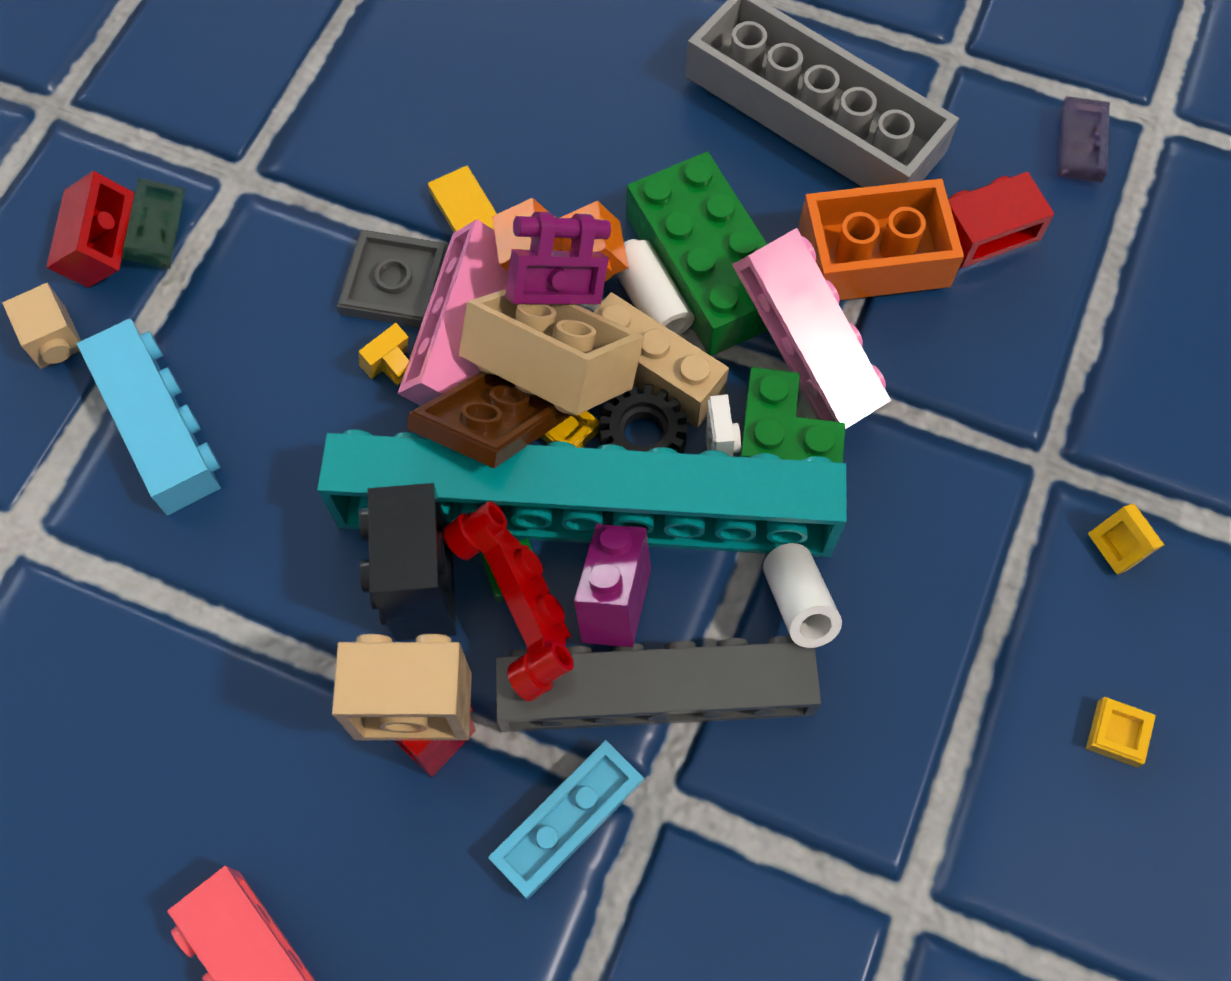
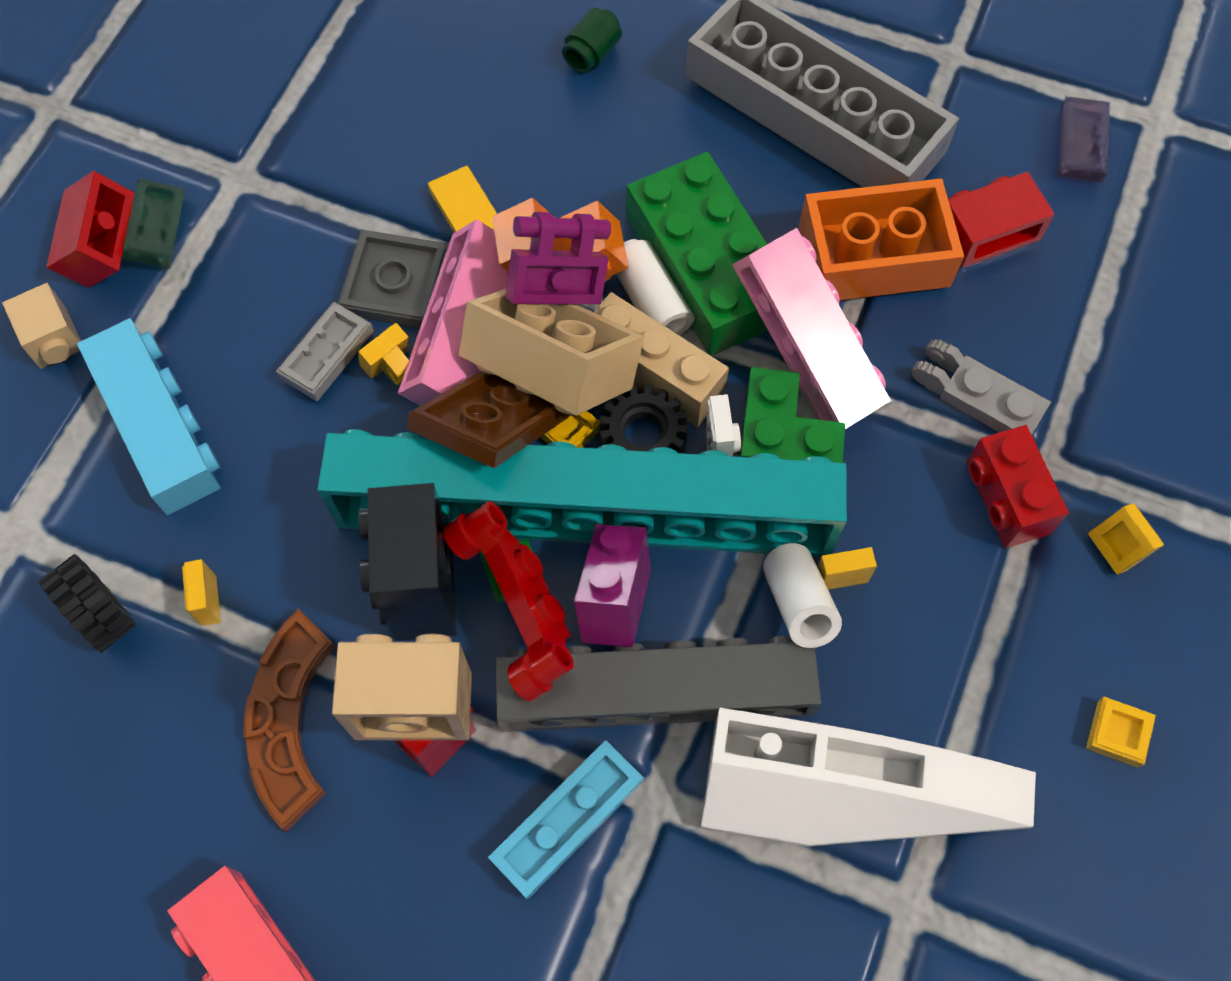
(87, 603): none -> black tyre
(201, 592): none -> yellow tile
(274, 720): none -> dark orange tile
(325, 351): none -> light grey plate
(591, 40): none -> dark green brick
(847, 568): none -> yellow tile
(852, 786): none -> white wedge
(979, 389): none -> light grey hinge
(1016, 486): none -> red brick

